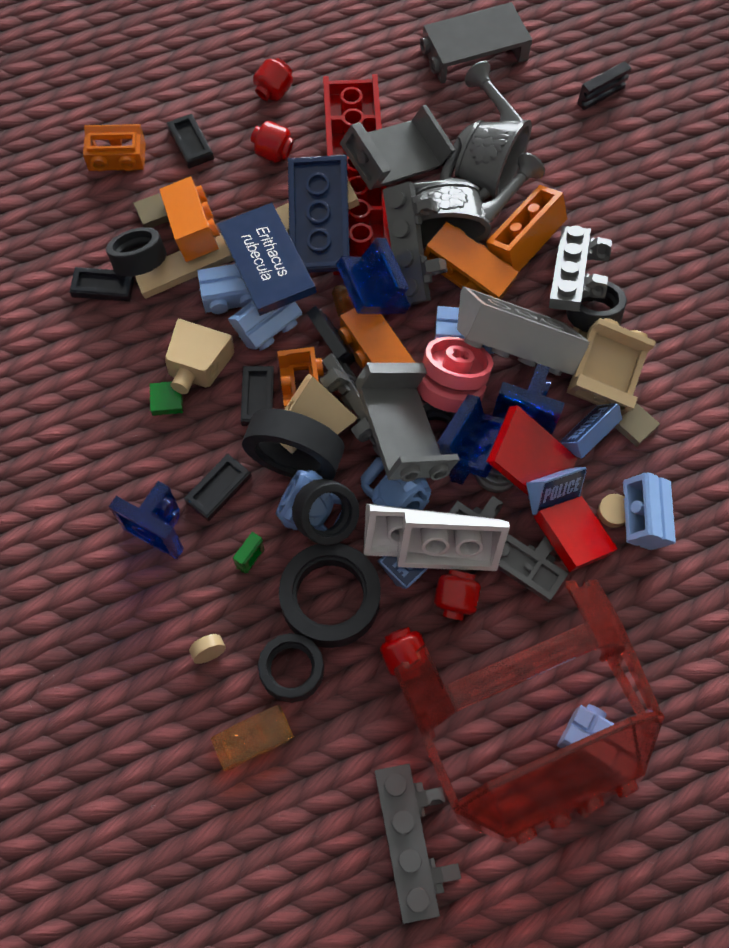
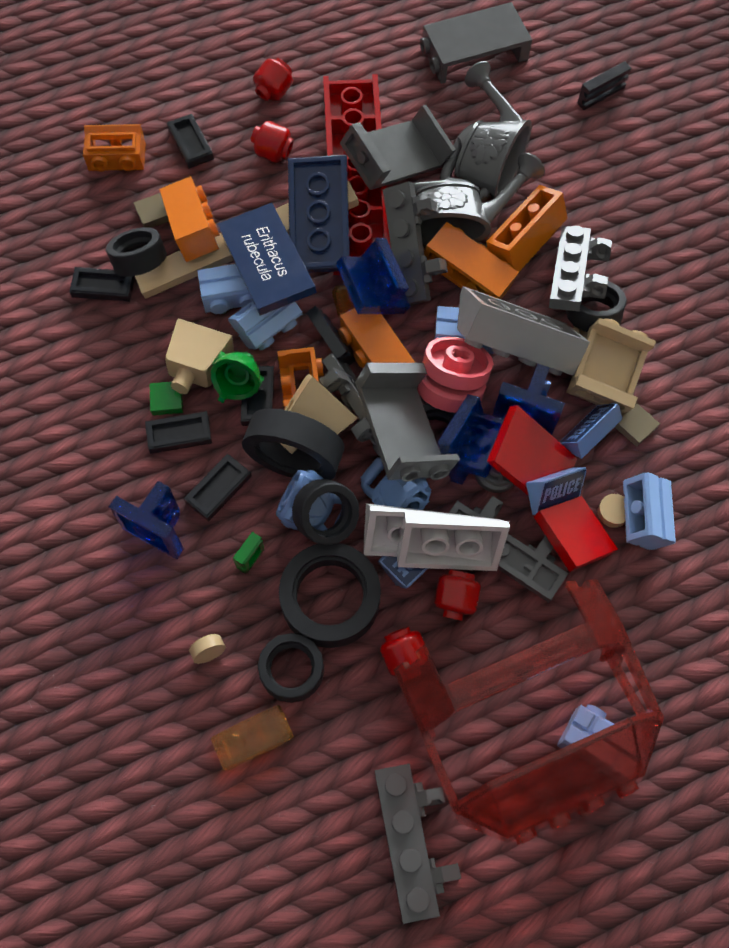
(178, 432): none -> black tile
(235, 376): none -> green helmet

